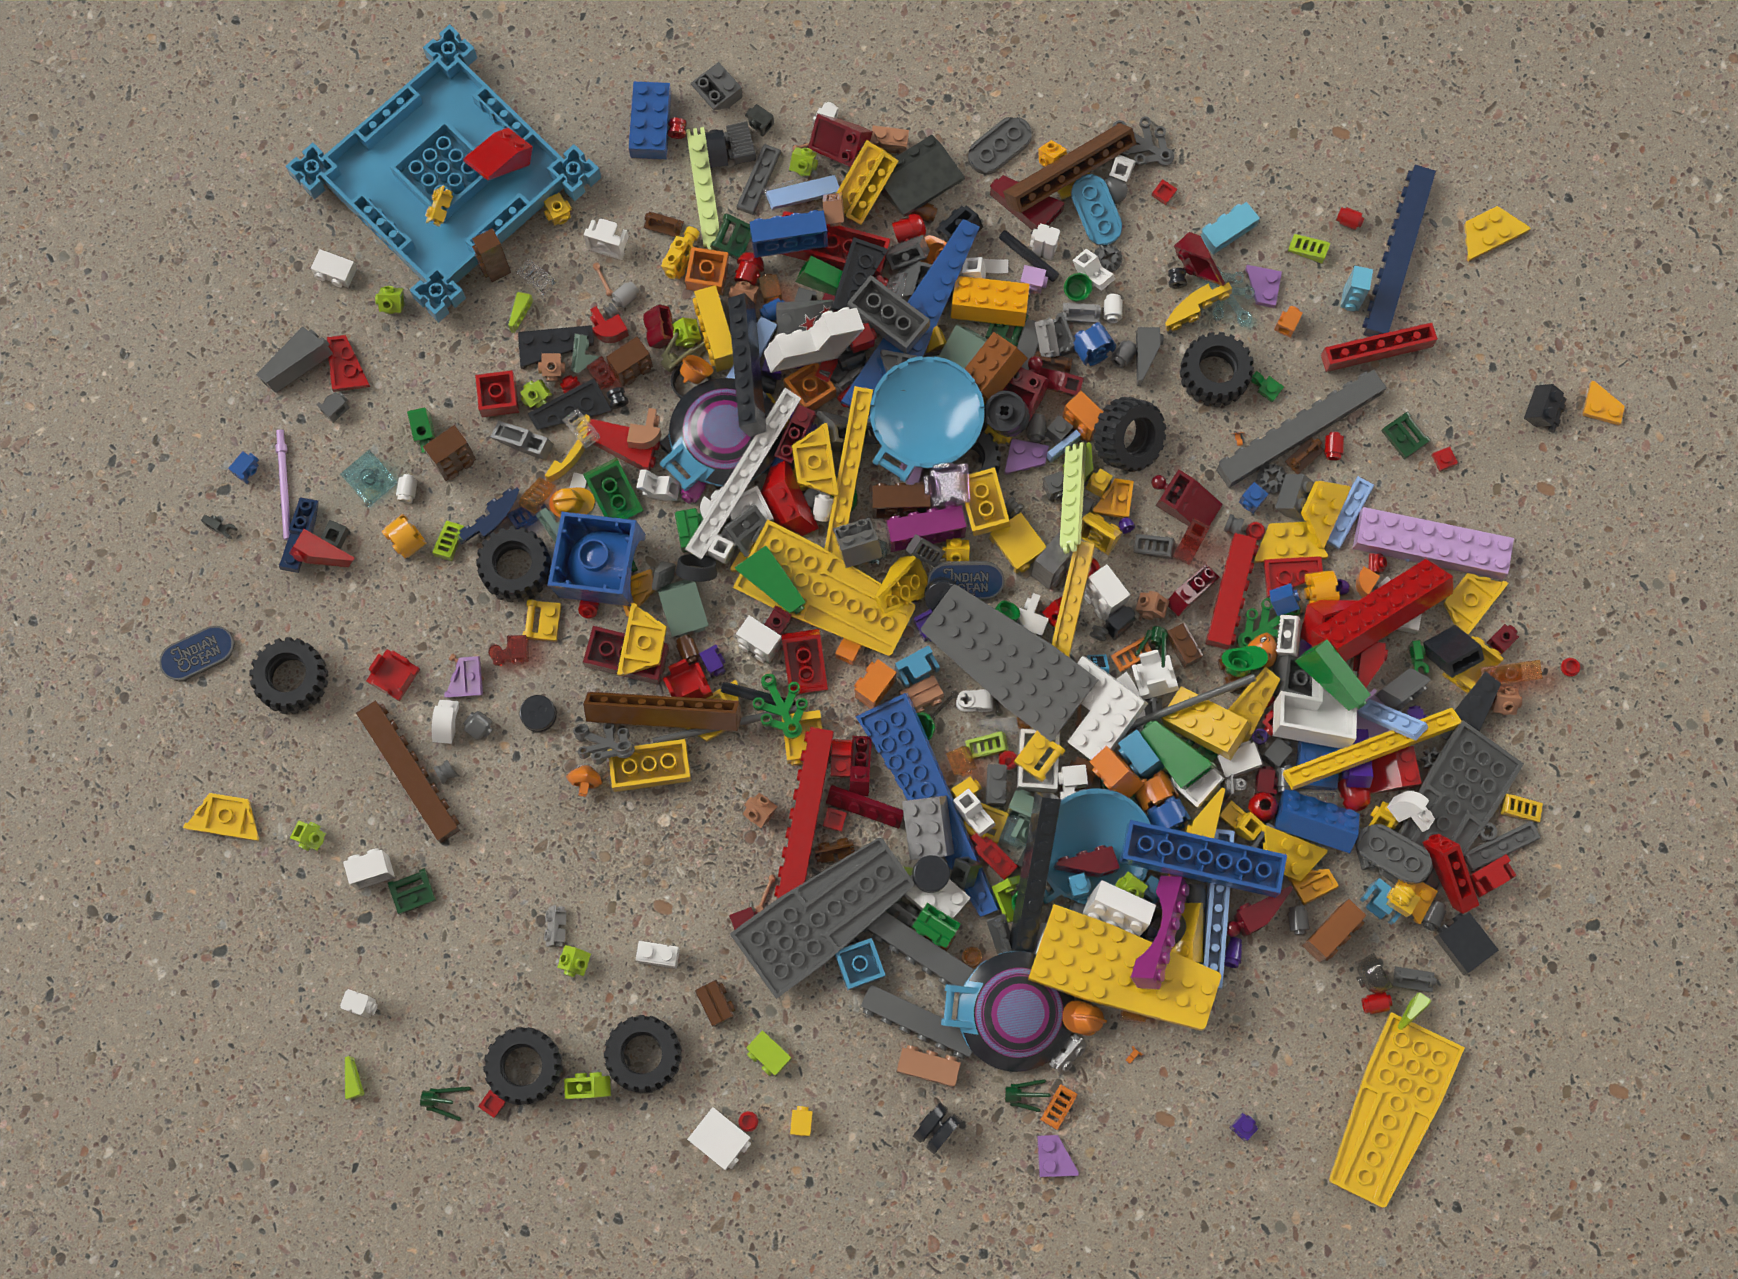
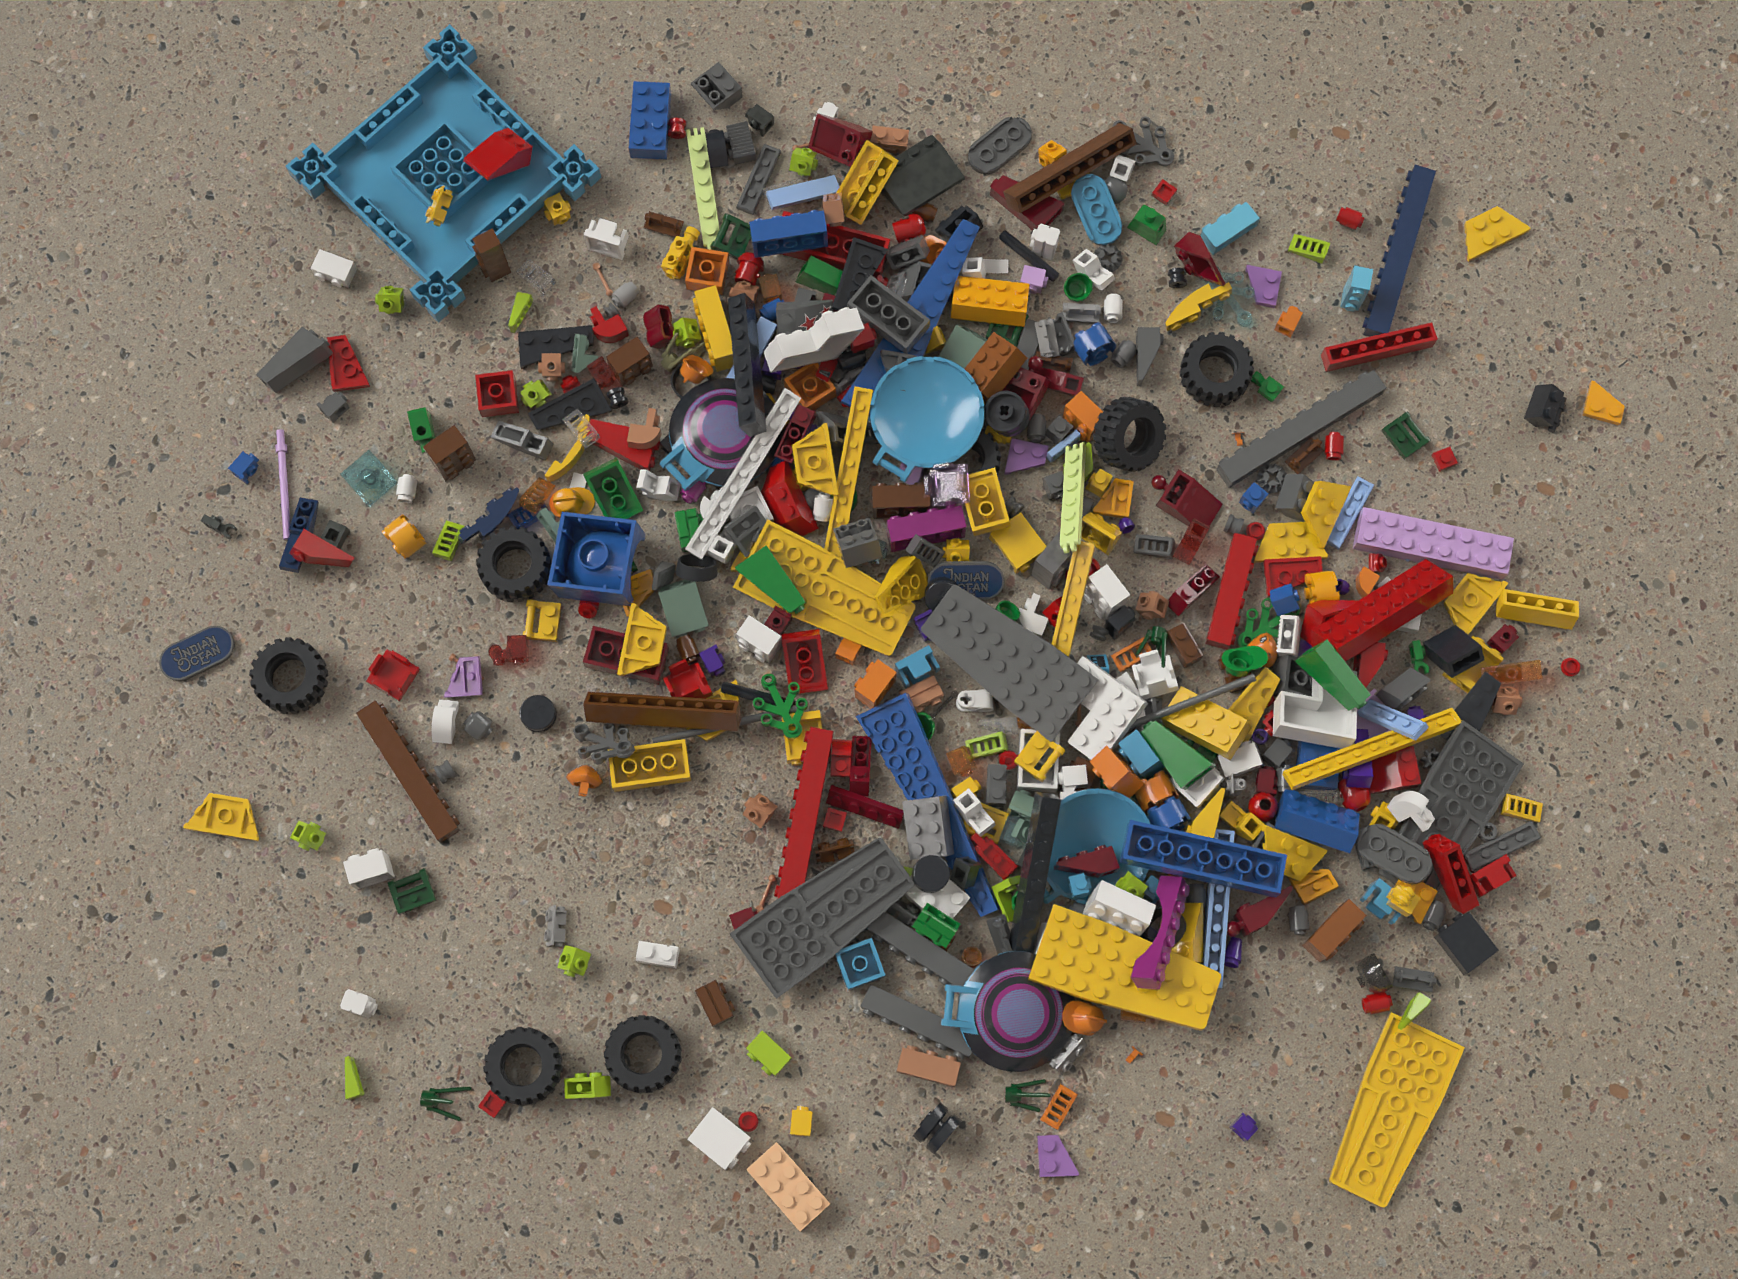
(788, 1186): none -> light nougat brick
(1148, 224): none -> green torso
(1537, 609): none -> yellow brick

